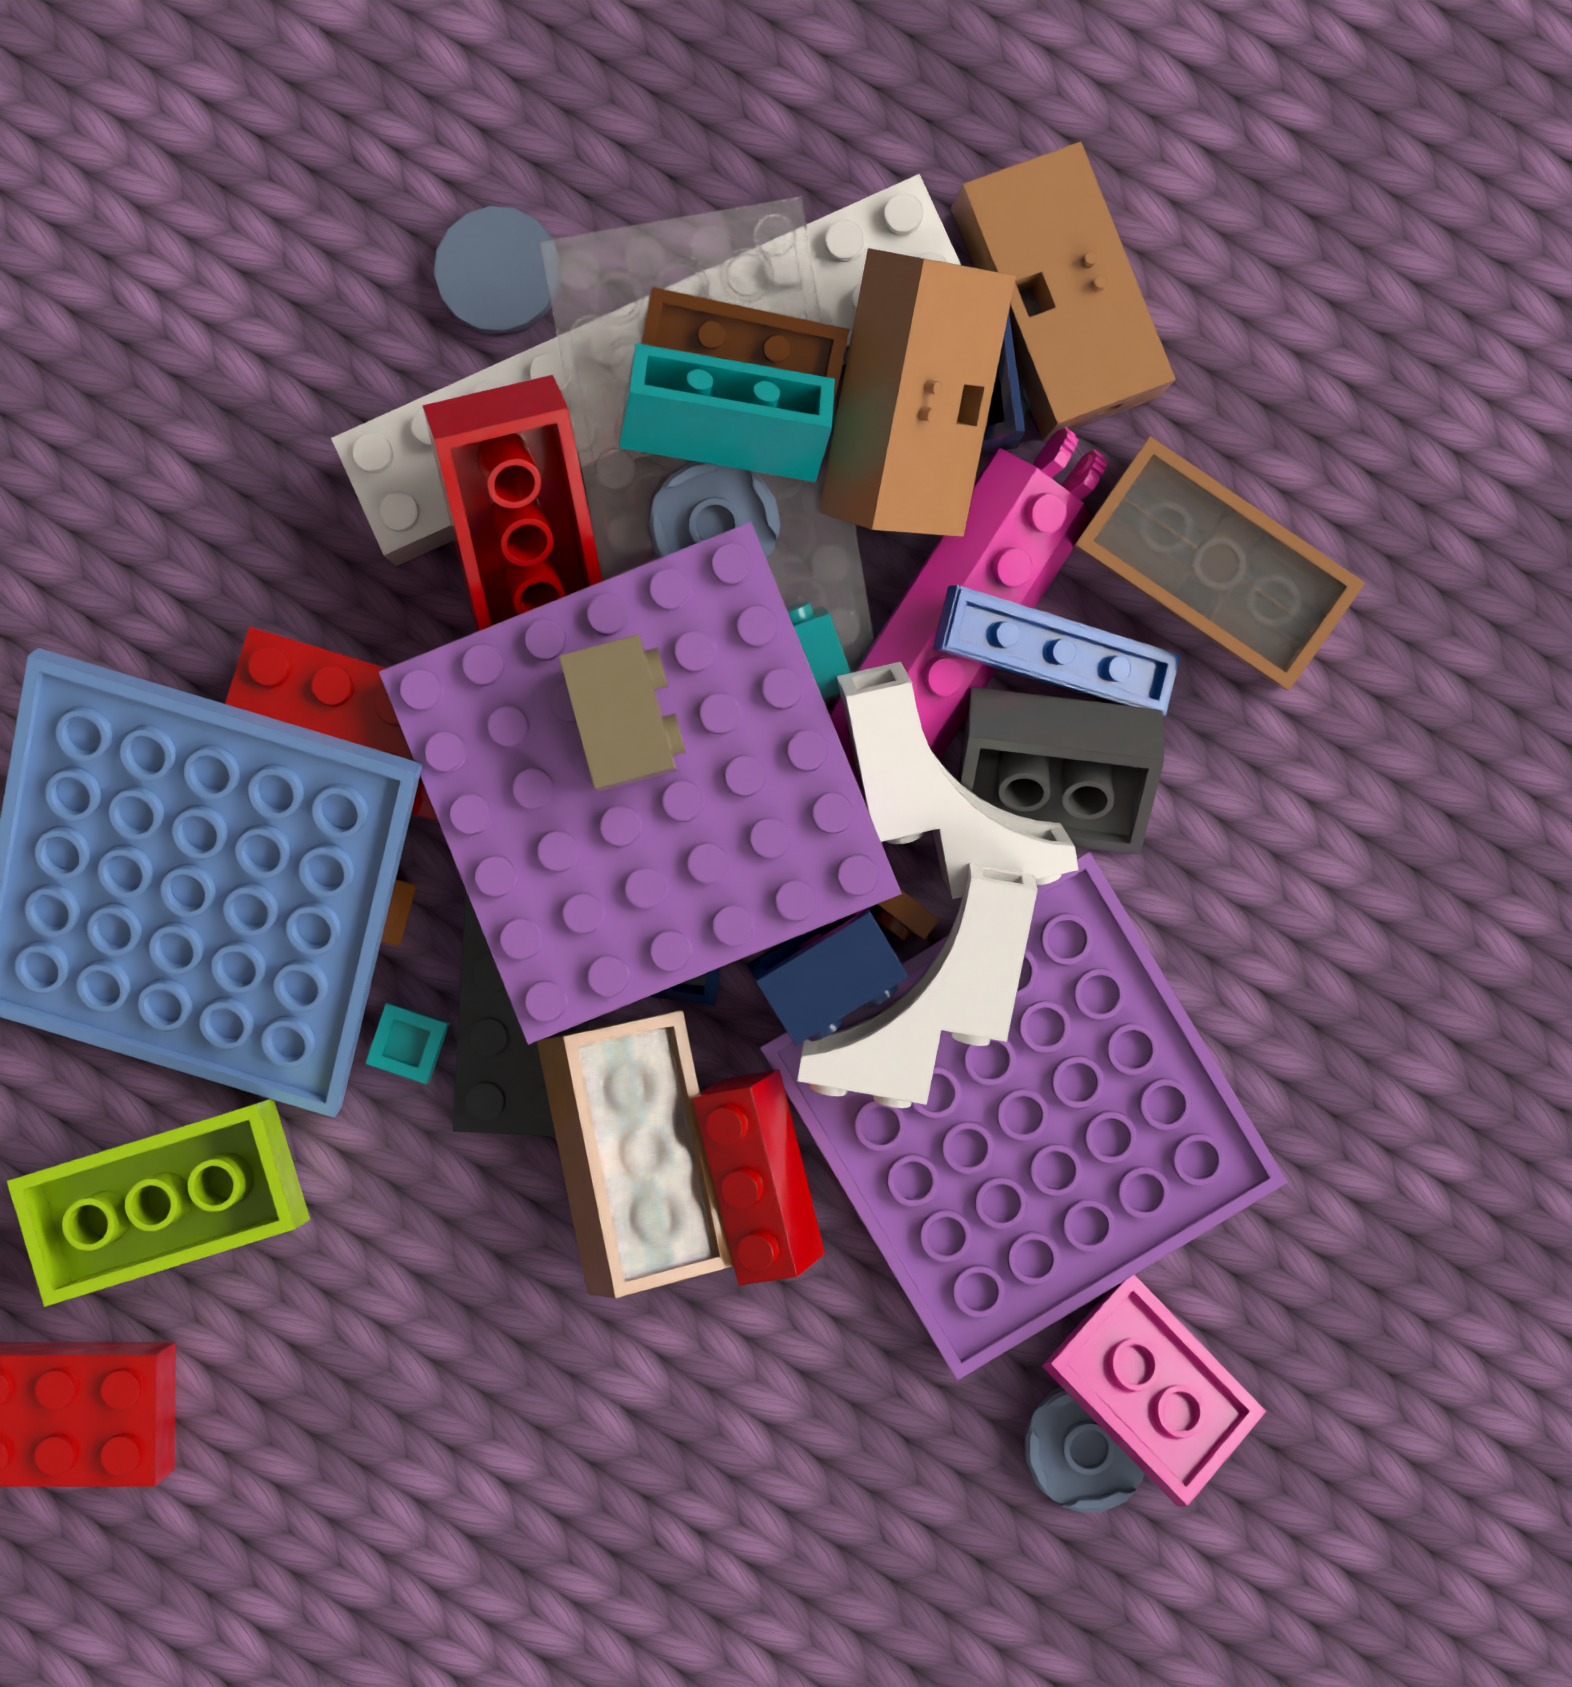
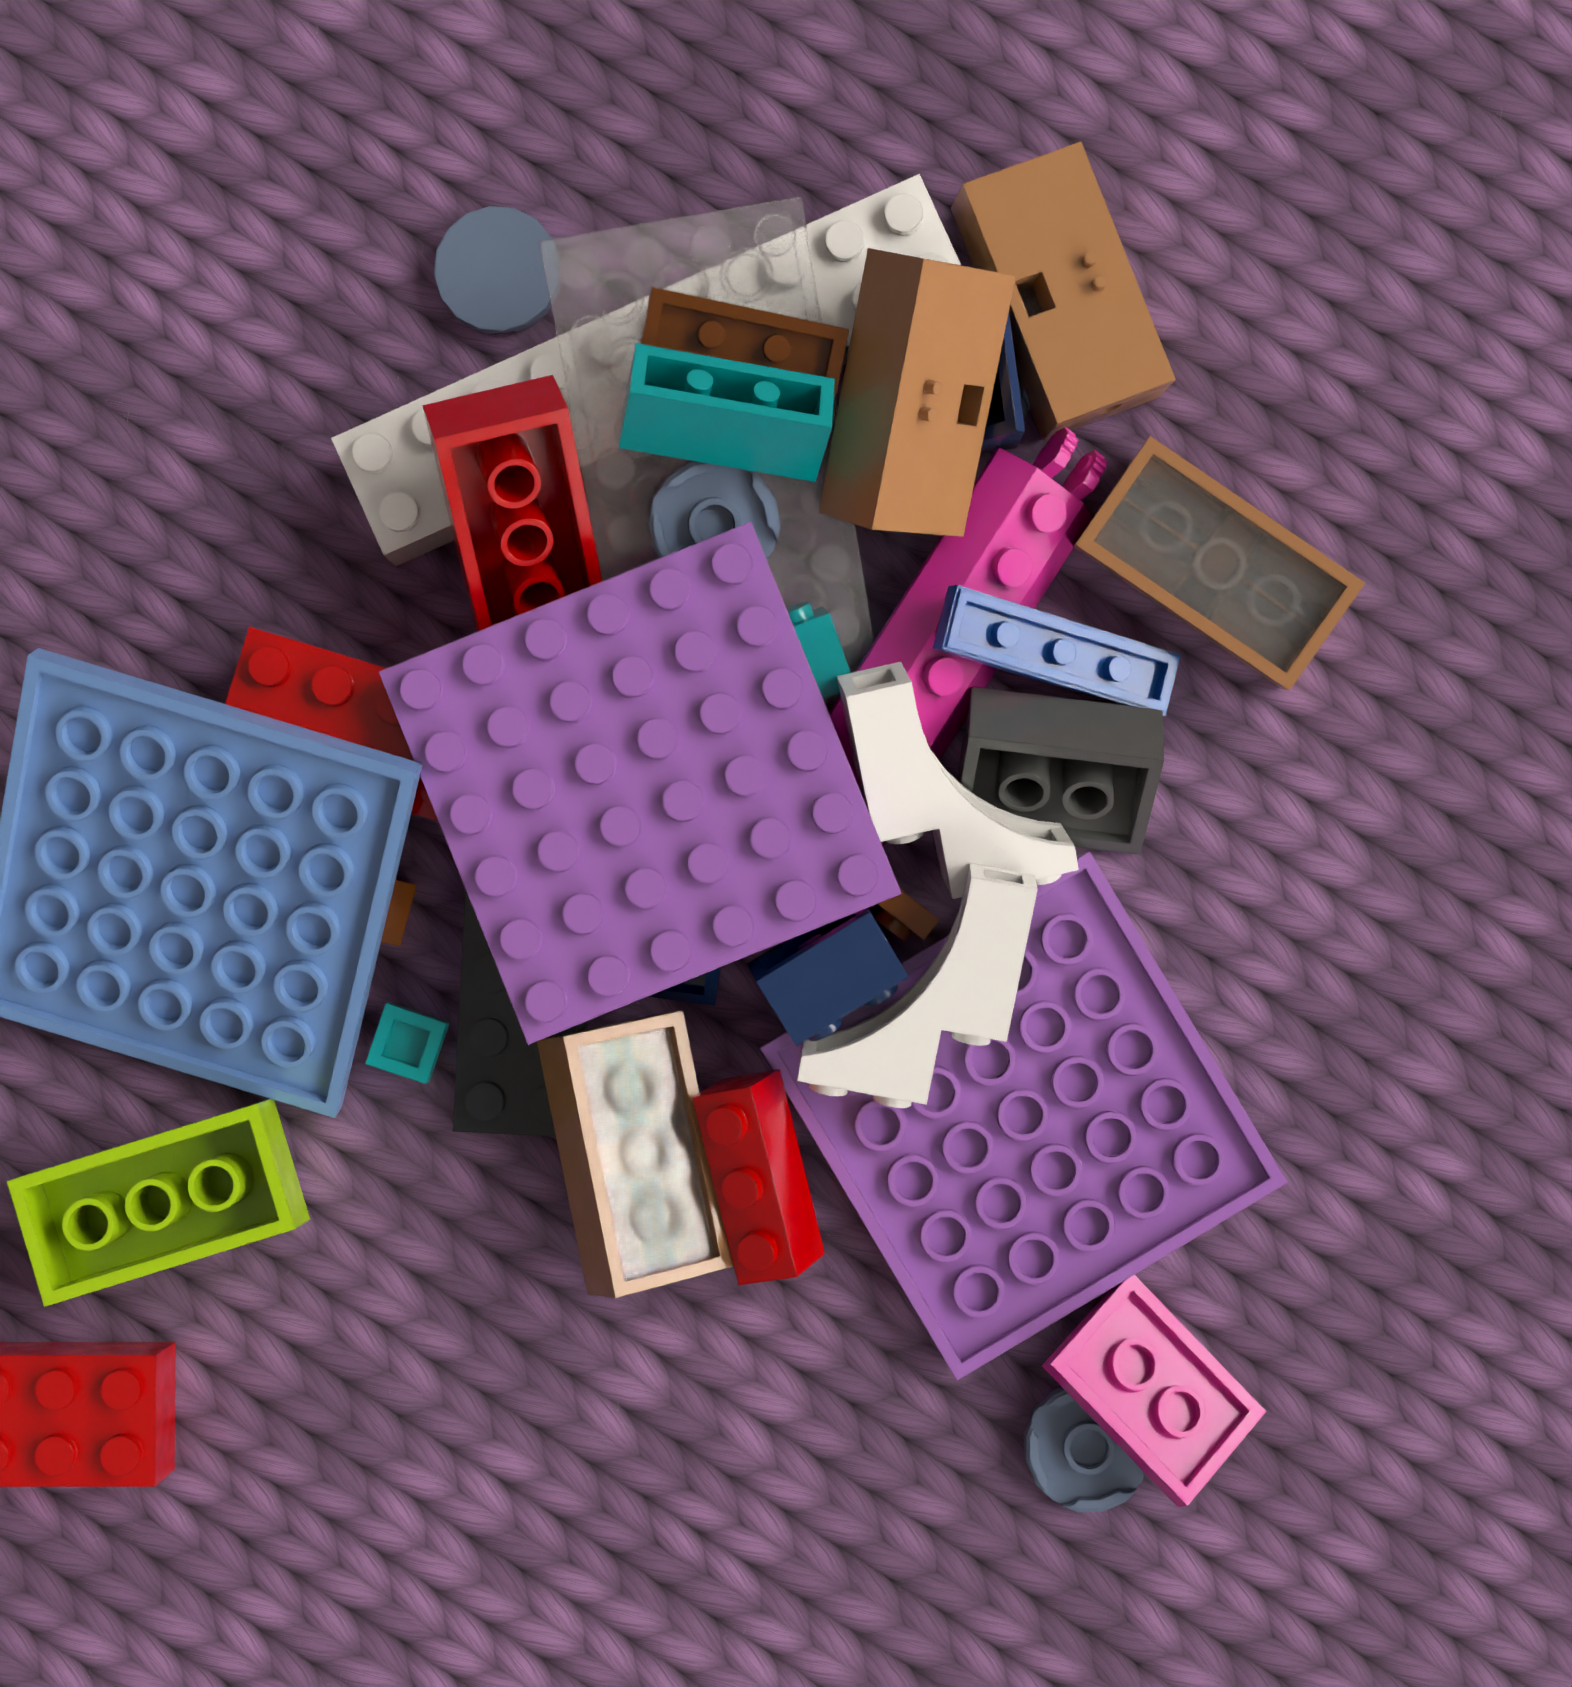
(621, 713): dark tan brick -> none

